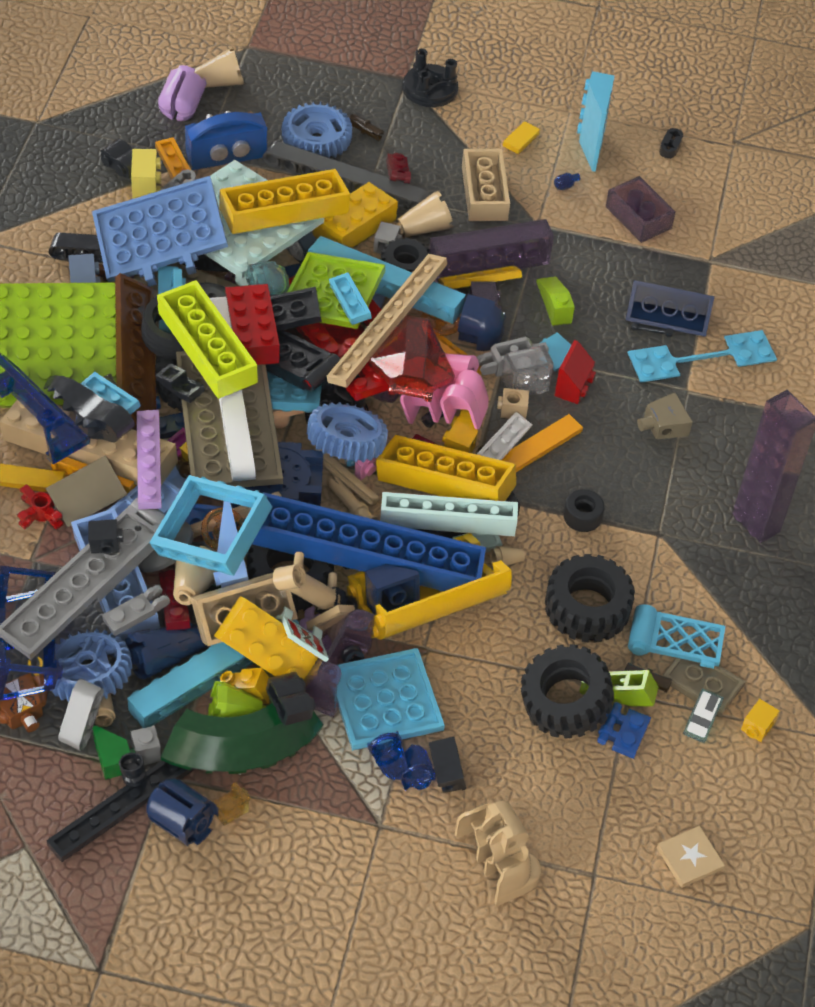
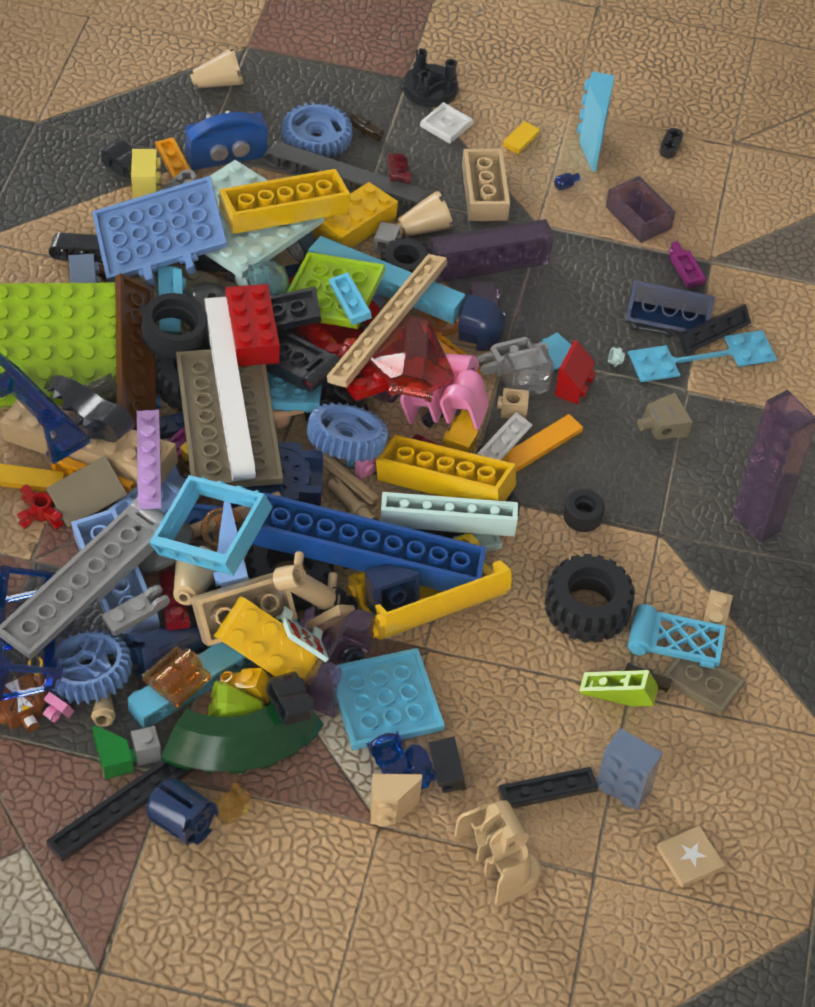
(56, 707): none -> bright pink tile
(80, 714): beam -> none
(105, 536): black brick -> none
(111, 392): medium azure plate -> none
(132, 769): black wheel -> none
(177, 676): none -> clear orange plate
(178, 383): black slope -> none
(181, 93): lavender cylinder -> none
(207, 339): neon yellow brick -> none
(393, 797): none -> tan slope
(446, 123): none -> white tile
(491, 275): yellow tile -> none
(507, 555): tan cone -> none
(549, 787): none -> black tile
(556, 300): lime slope -> none
(571, 717): black tyre -> none
(616, 356): none -> light aqua plate
(628, 769): none -> sand blue brick
(631, 731): blue plate -> none
(686, 266): none -> magenta hinge
(703, 715): slope -> none
(714, 328): none -> black tile
(718, 608): none -> tan plate
(760, 720): yellow brick -> none

